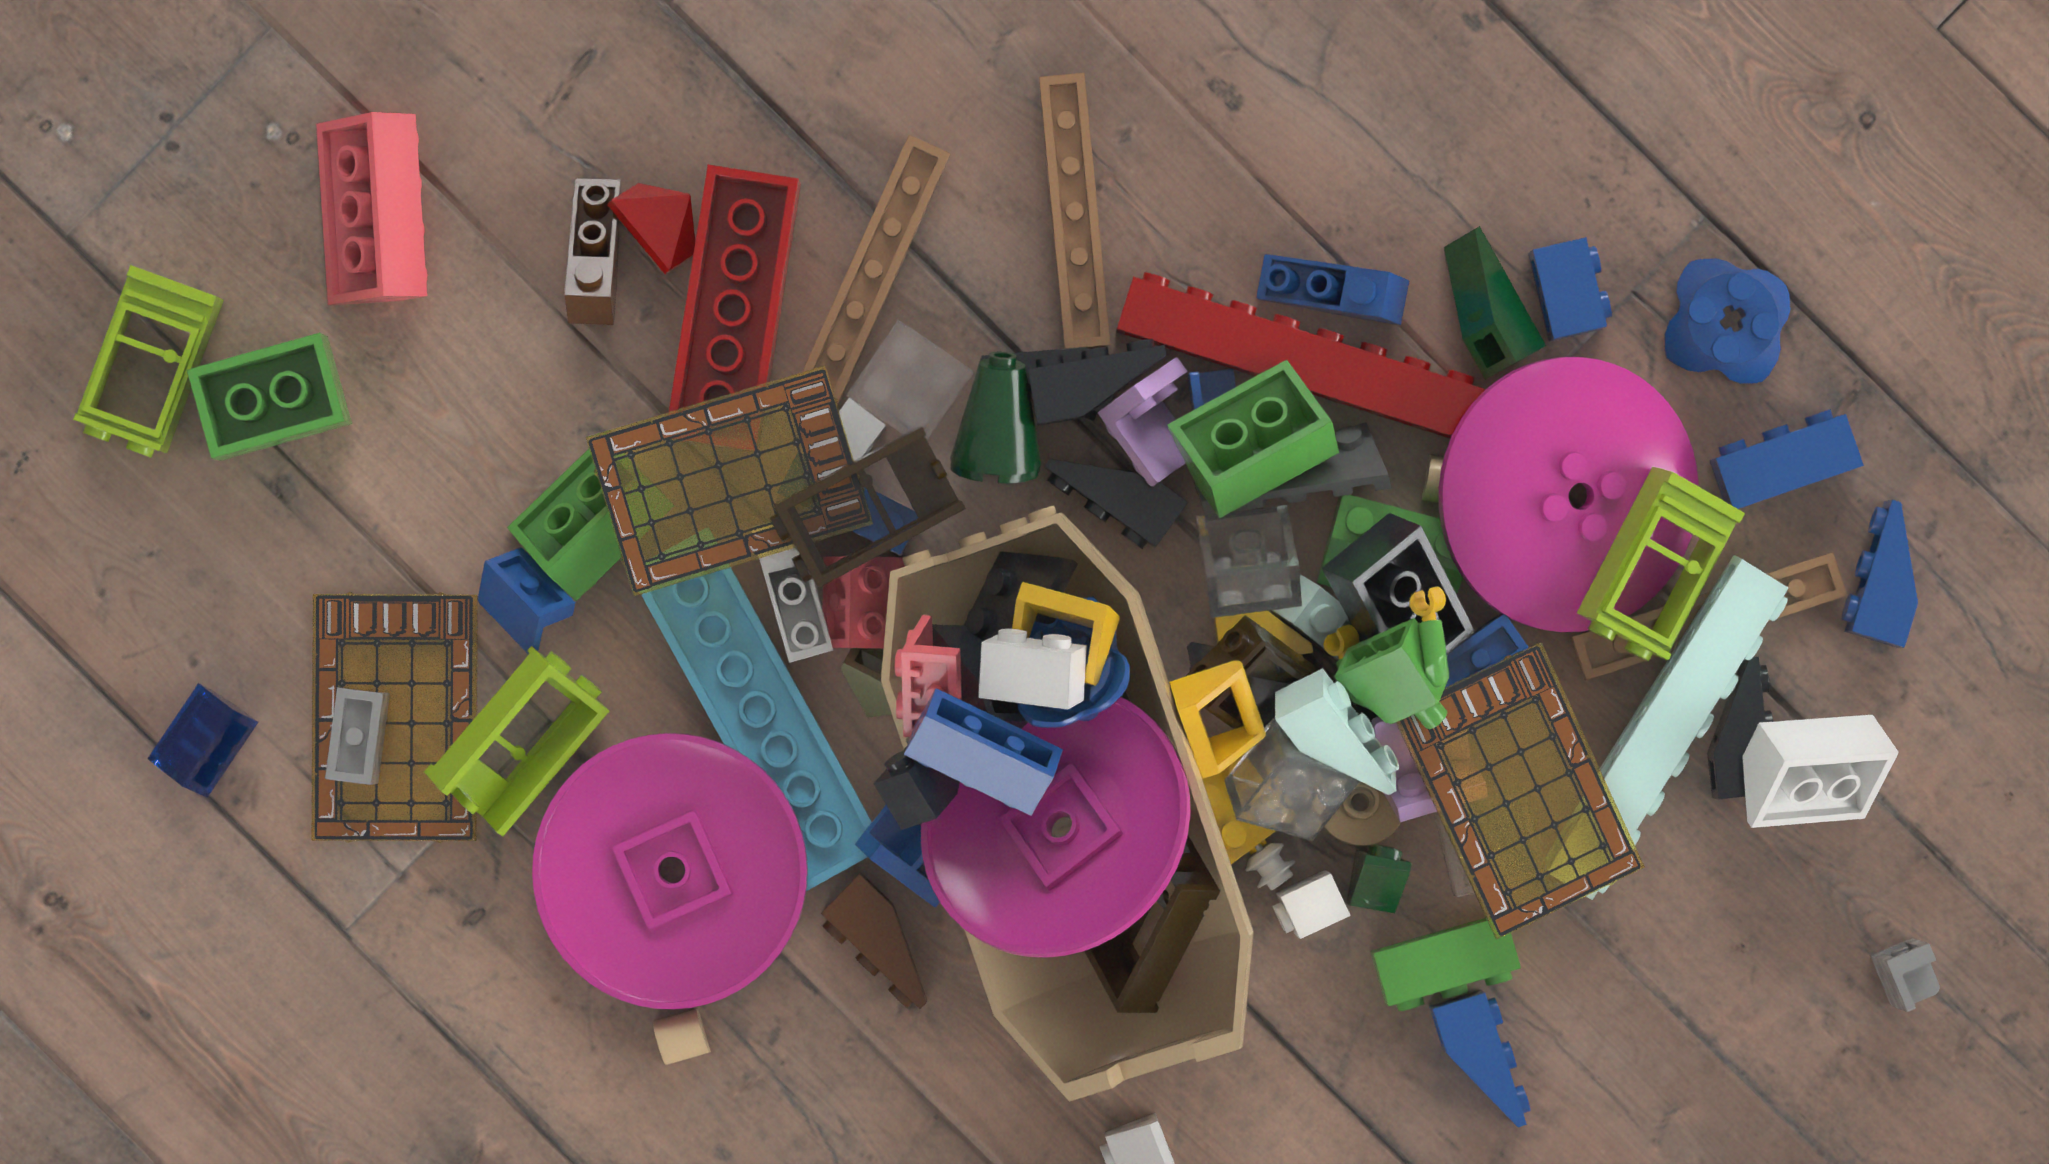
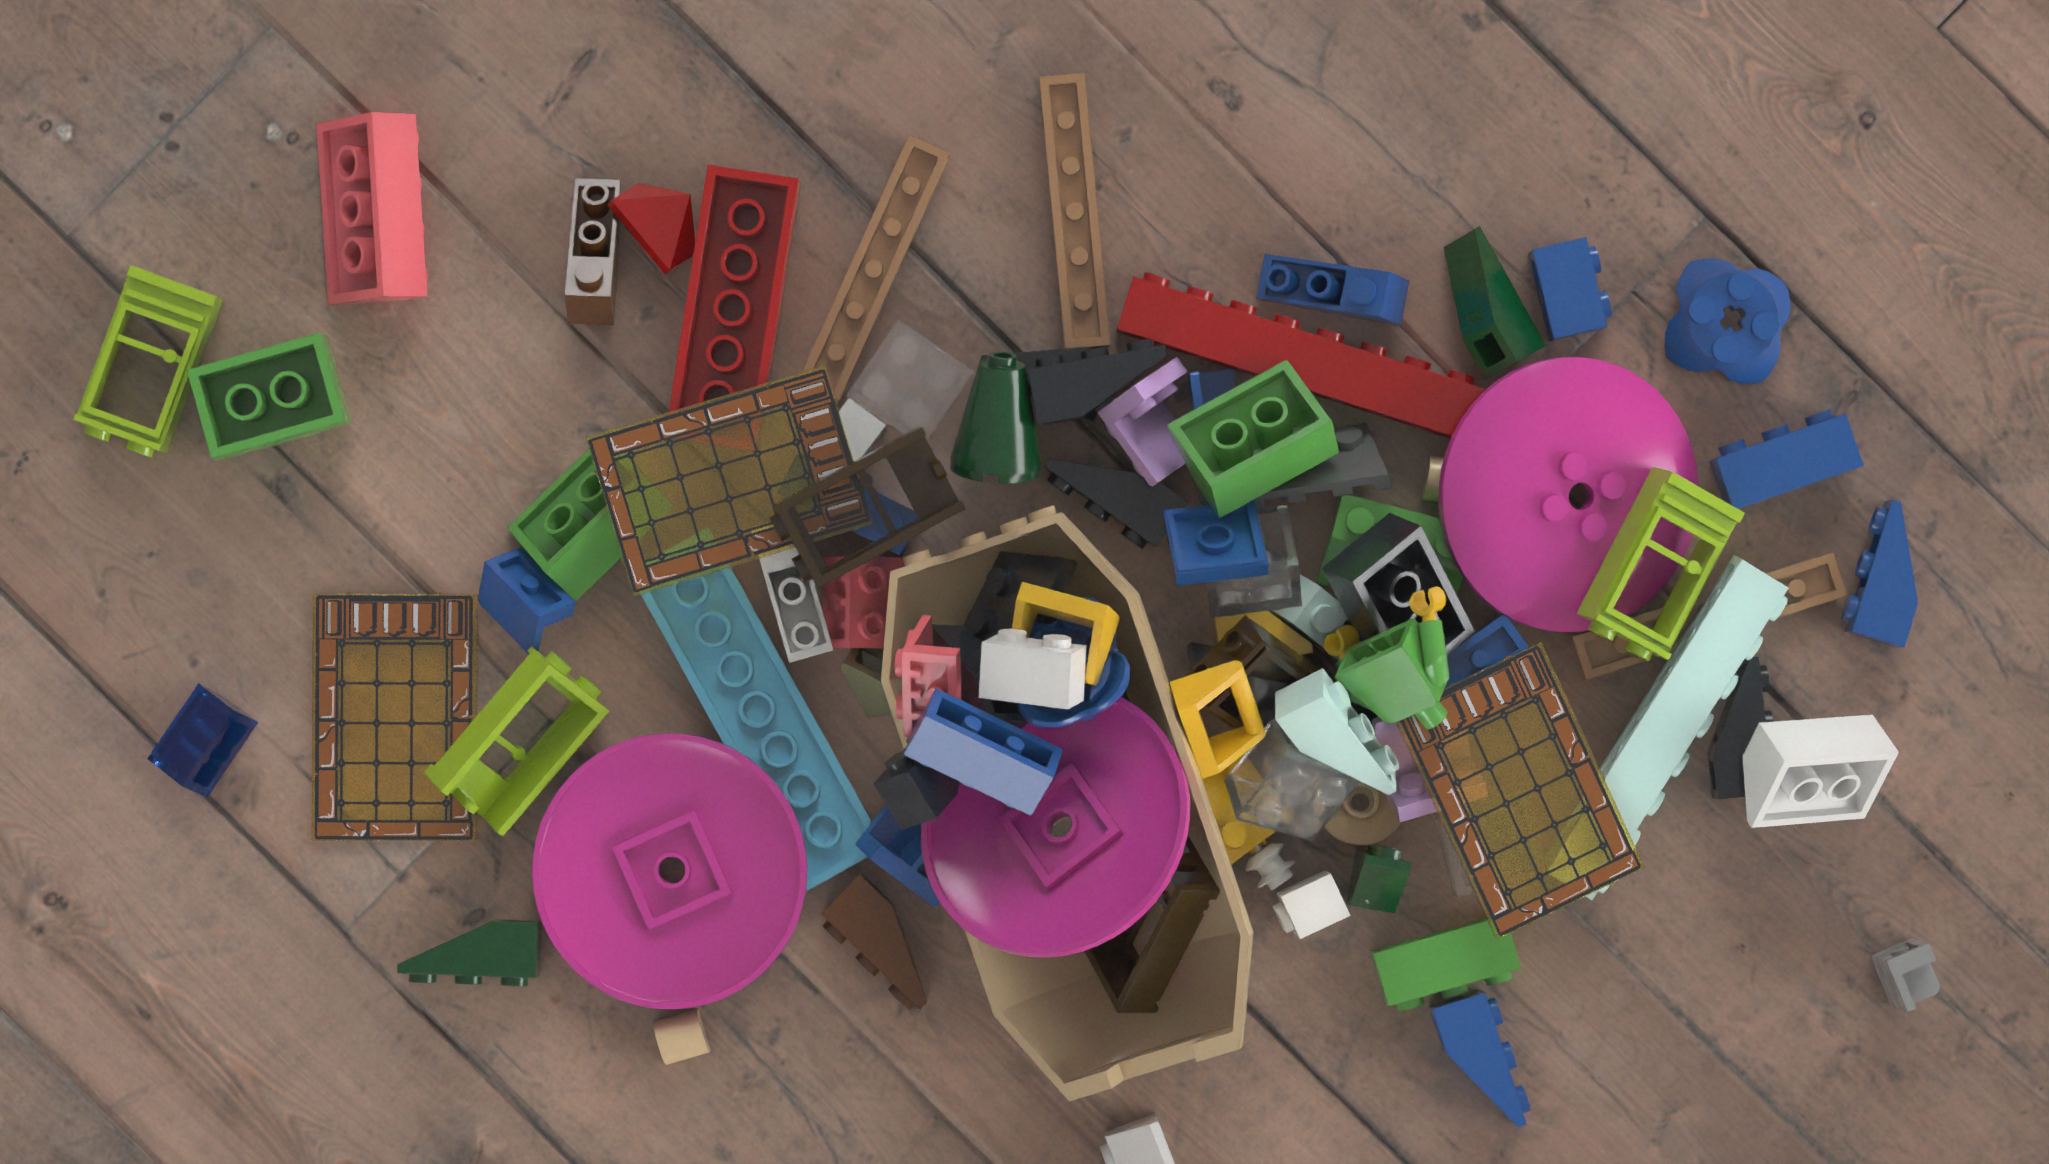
(357, 736): light grey panel -> none
(493, 950): none -> dark green slope
(1214, 547): none -> blue tile

